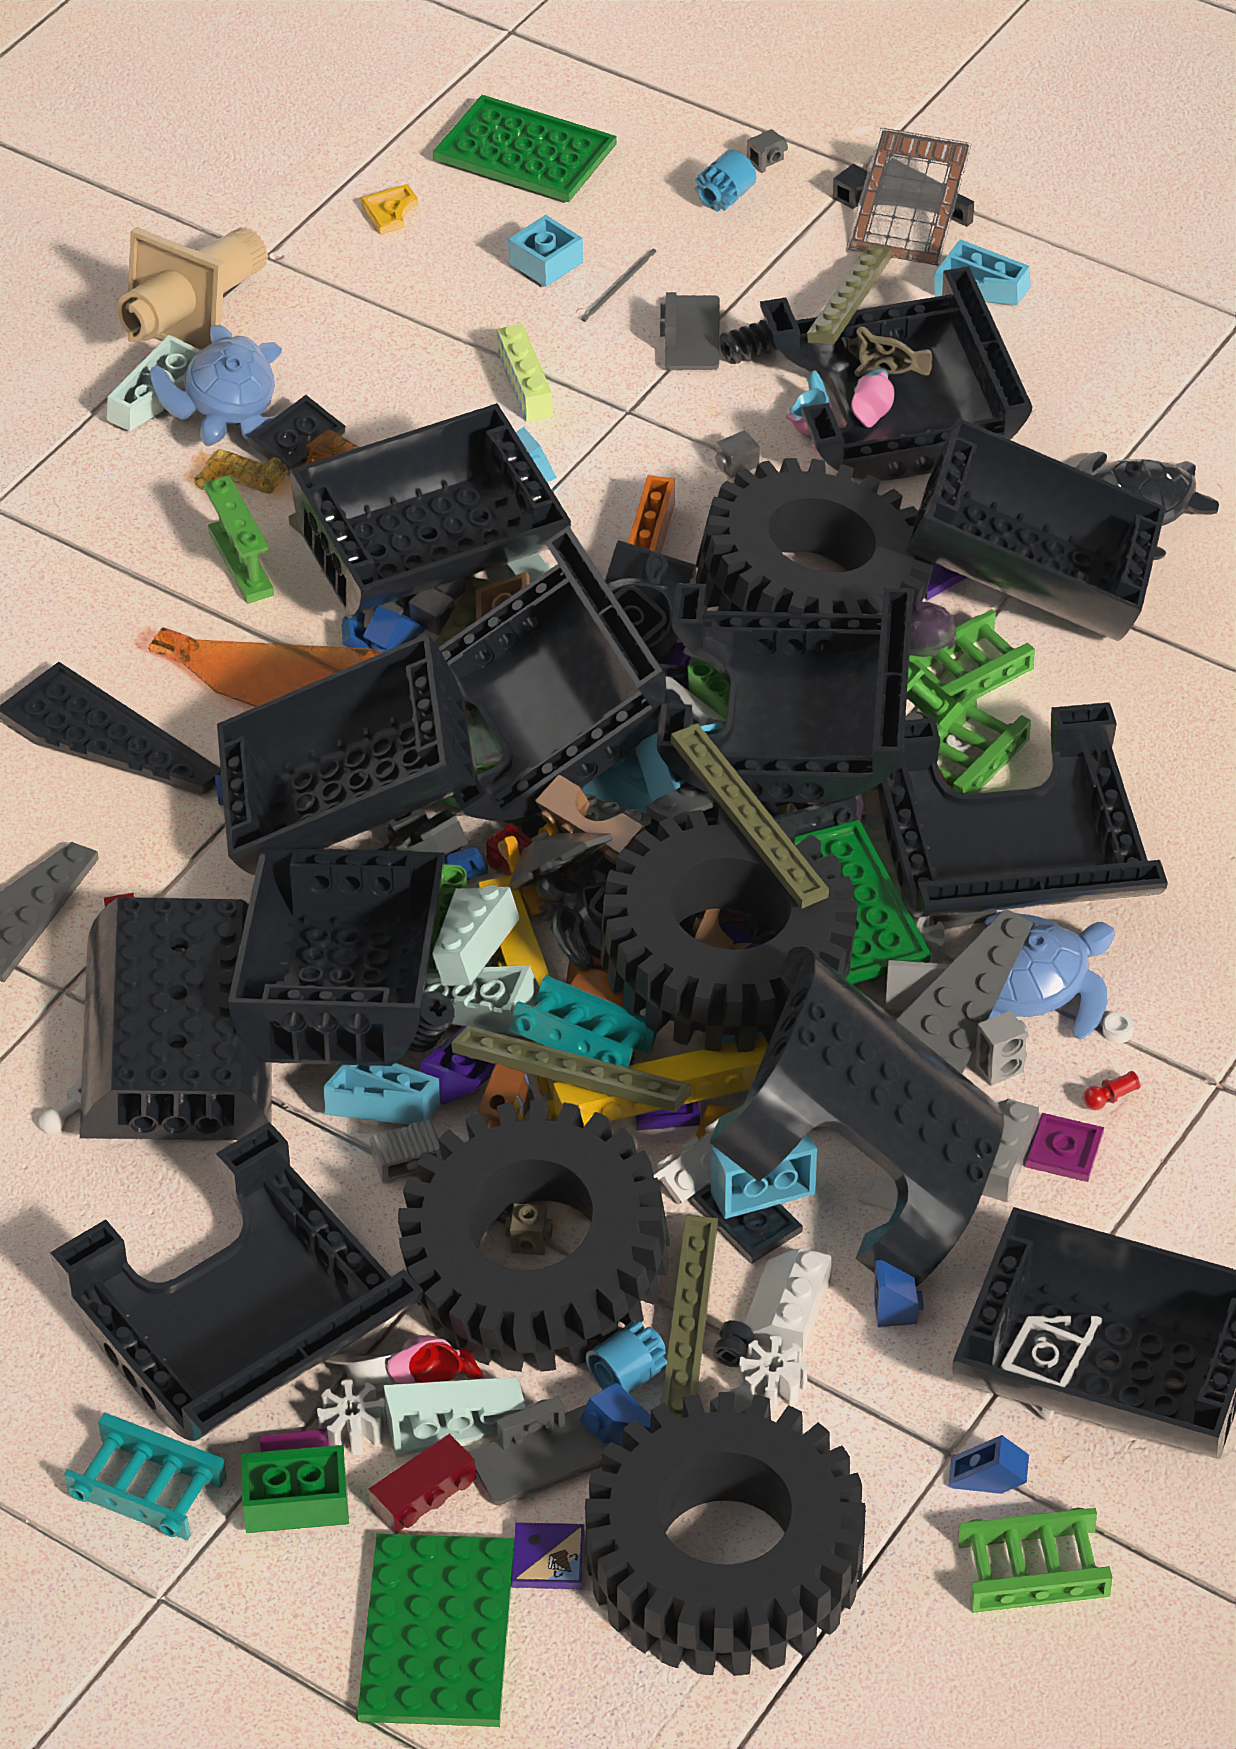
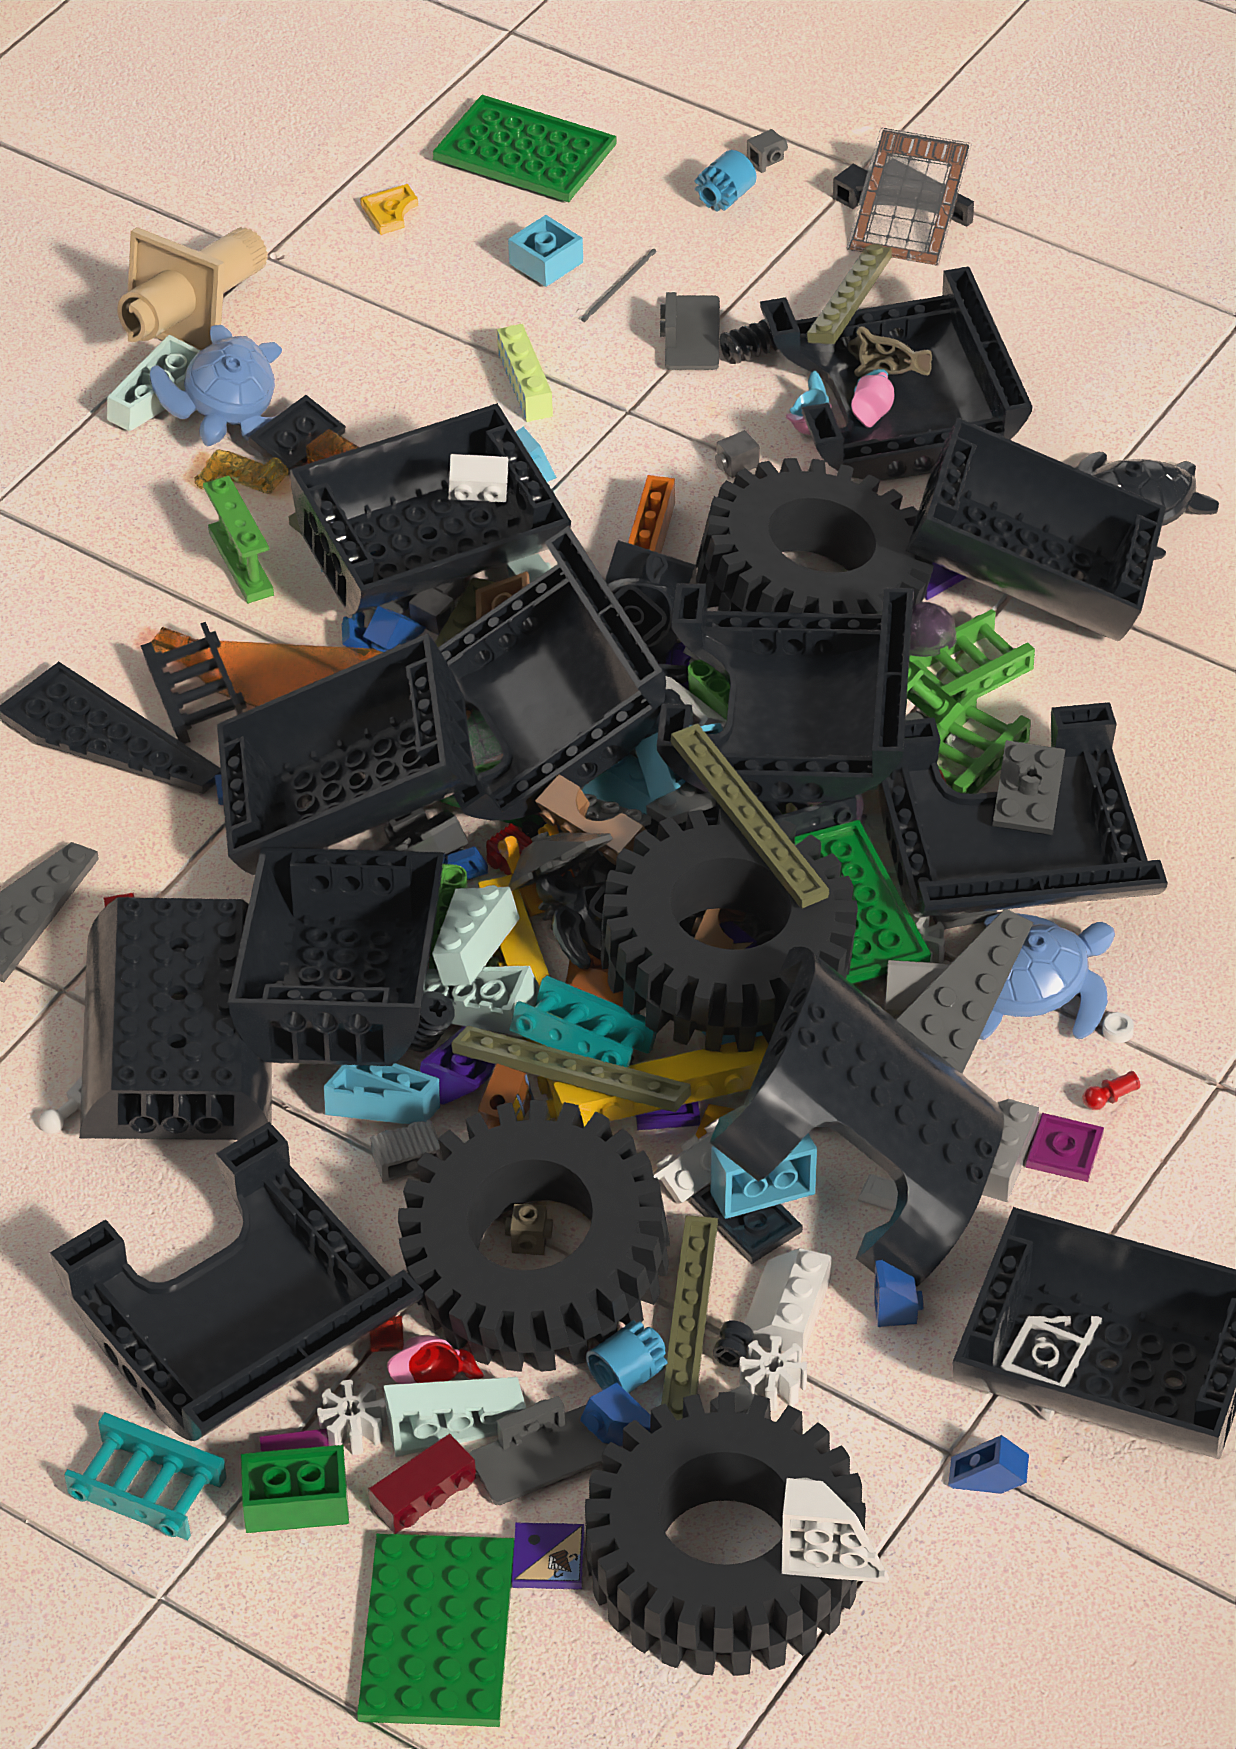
(174, 701): none -> black fence
(365, 1369): white piece -> none
(388, 1336): none -> clear red tile
(478, 478): none -> white hinge
(825, 1536): none -> white wedge
(997, 276): medium azure wedge -> none
(1001, 1047): light grey brick -> none
(1028, 787): none -> dark grey plate
(1038, 1589): bright green fence -> none

